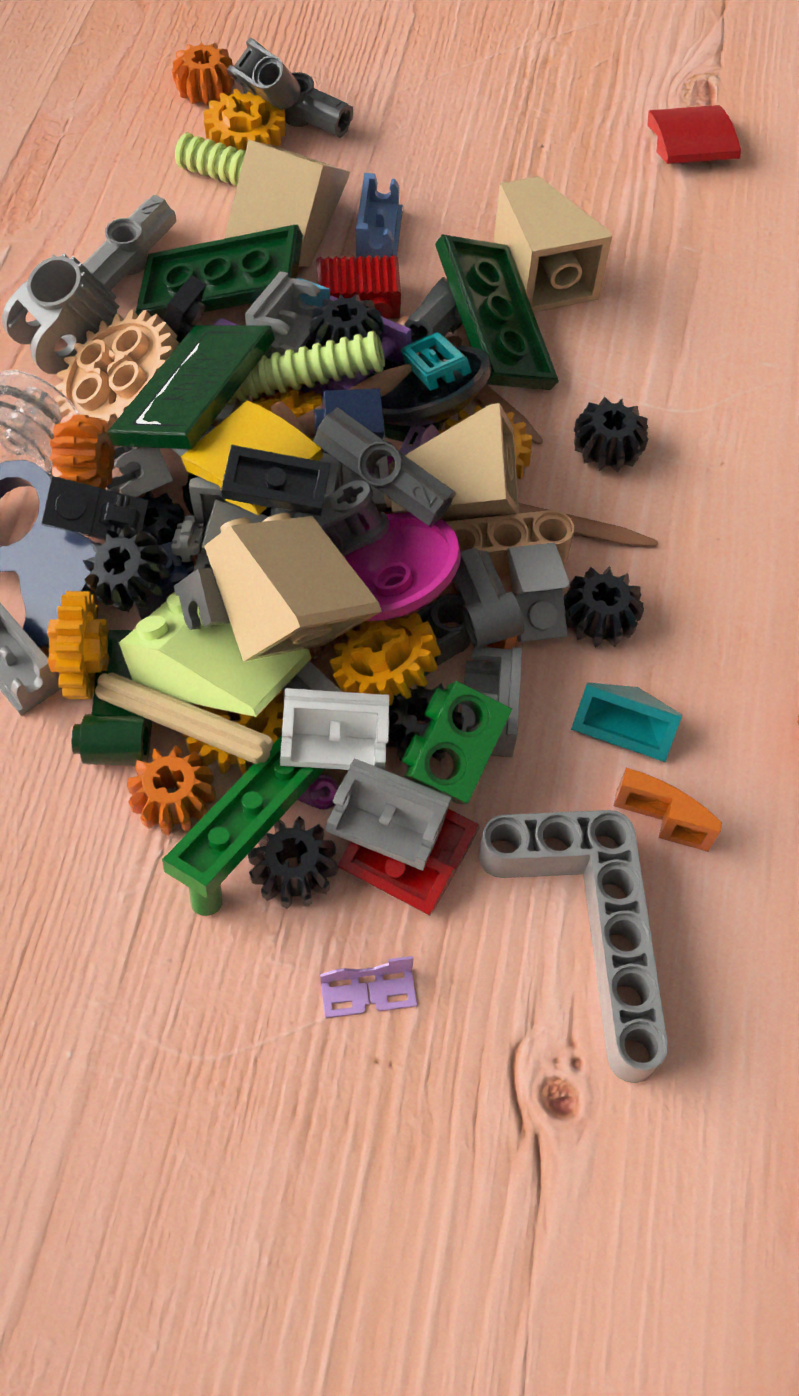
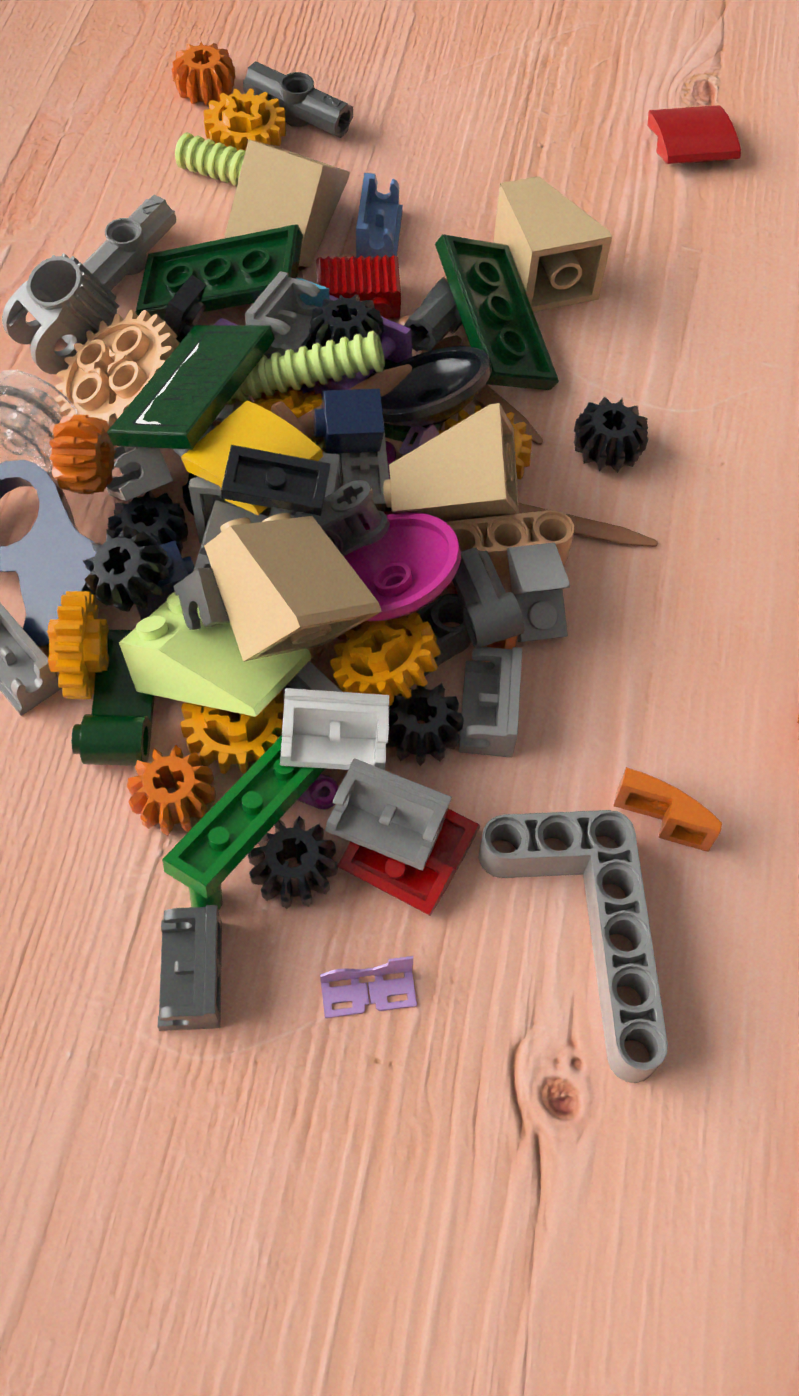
(91, 509): black hinge -> none
(184, 718): tan axle -> none
(188, 539): light grey piece -> none
(190, 969): none -> dark grey hinge
(265, 76): dark grey piece -> none
(361, 449): dark grey piece -> none
(438, 369): teal tile -> none
(467, 749): green brick -> none
(603, 606): black gear -> none
(627, 719): teal slope -> none

